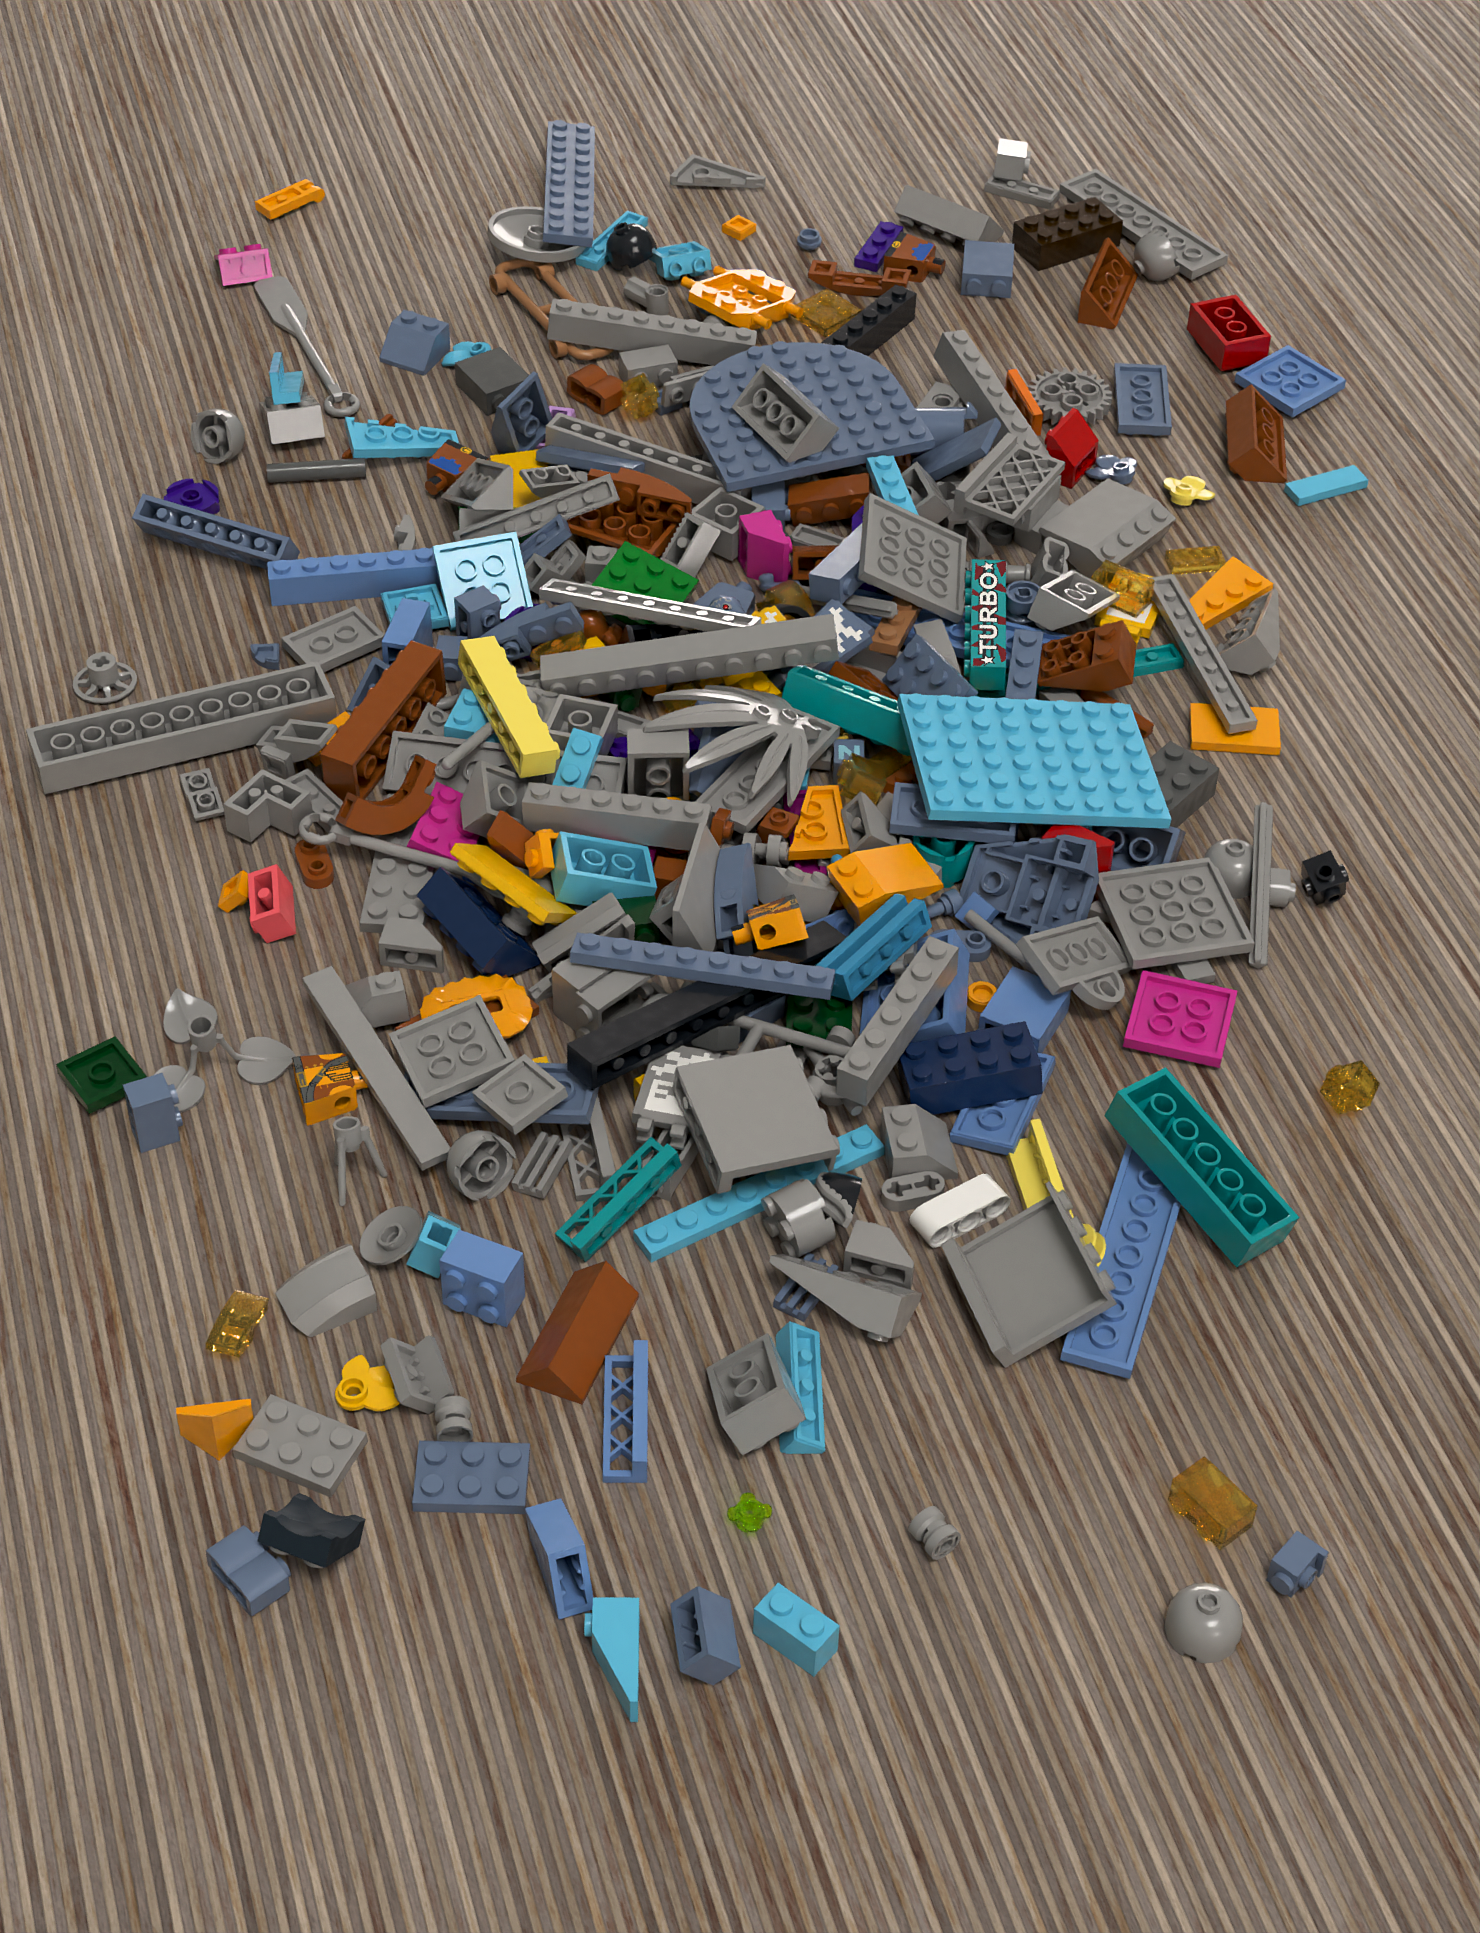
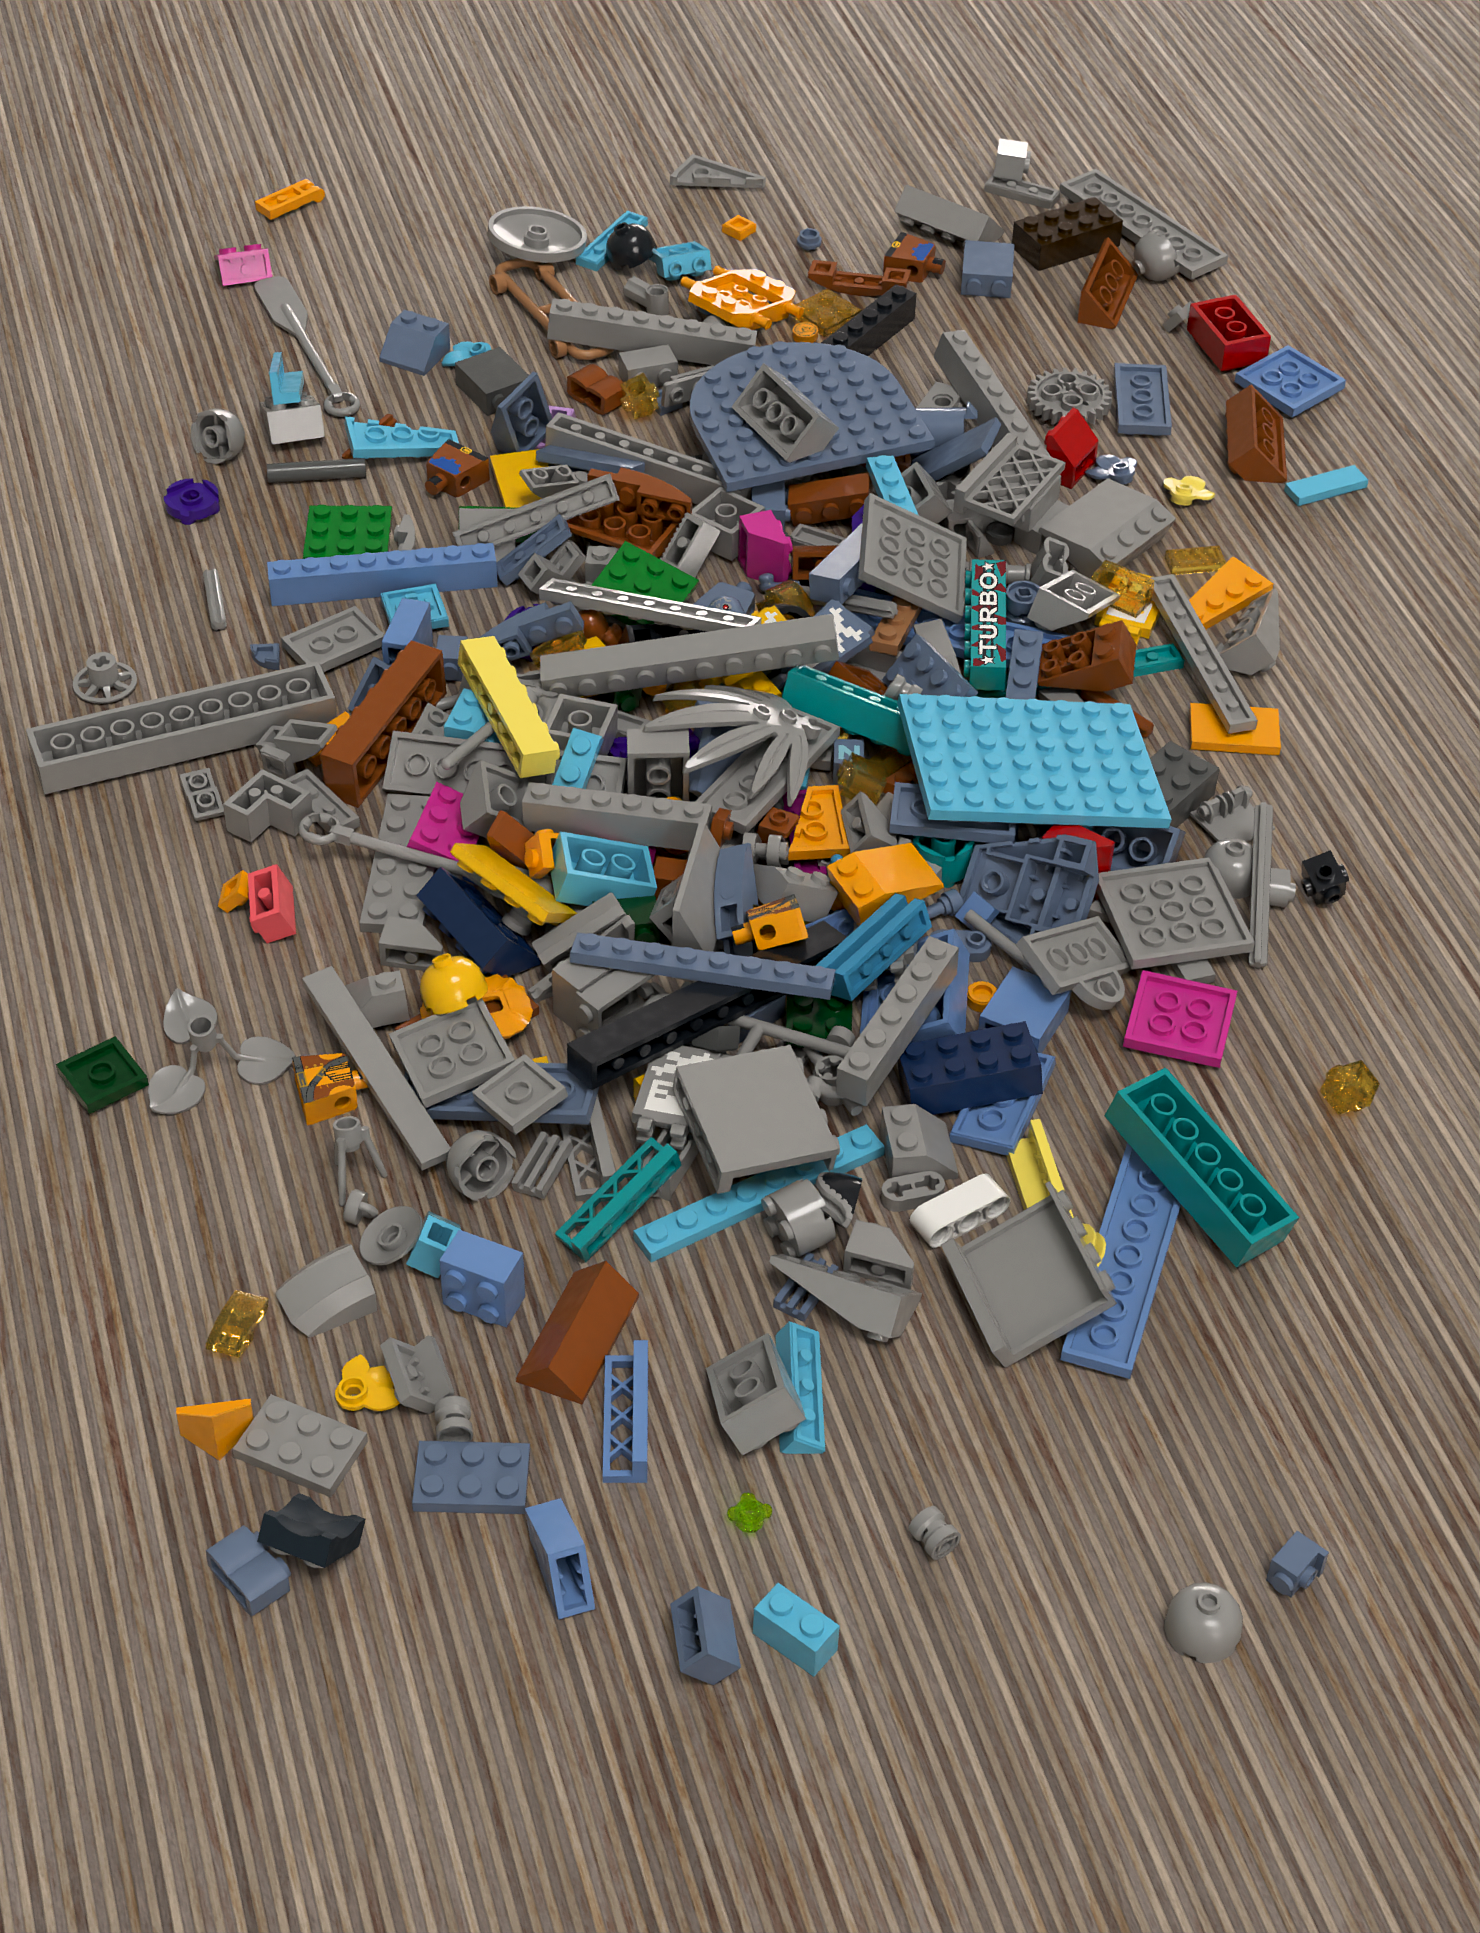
(152, 1112): sand blue brick -> none
(212, 533): sand blue brick -> none
(214, 599): none -> light grey axle
(314, 864): dark orange plate -> none
(347, 530): none -> green plate
(357, 1207): none -> light grey tile
(396, 811): dark orange arch -> none
(450, 983): none -> yellow cylinder
(476, 612): sand blue brick -> none
(483, 487): light grey slope -> none
(487, 562): plate -> none
(569, 184): sand blue plate -> none
(616, 1646): medium azure slope -> none
(805, 332): none -> light orange tile
(873, 251): dark purple plate -> none
(900, 686): none -> light grey wheel
(1024, 400): orange tile -> none
(1176, 316): none -> light grey plate
(1212, 1503): clear yellow brick -> none
(1228, 815): none -> light grey hinge

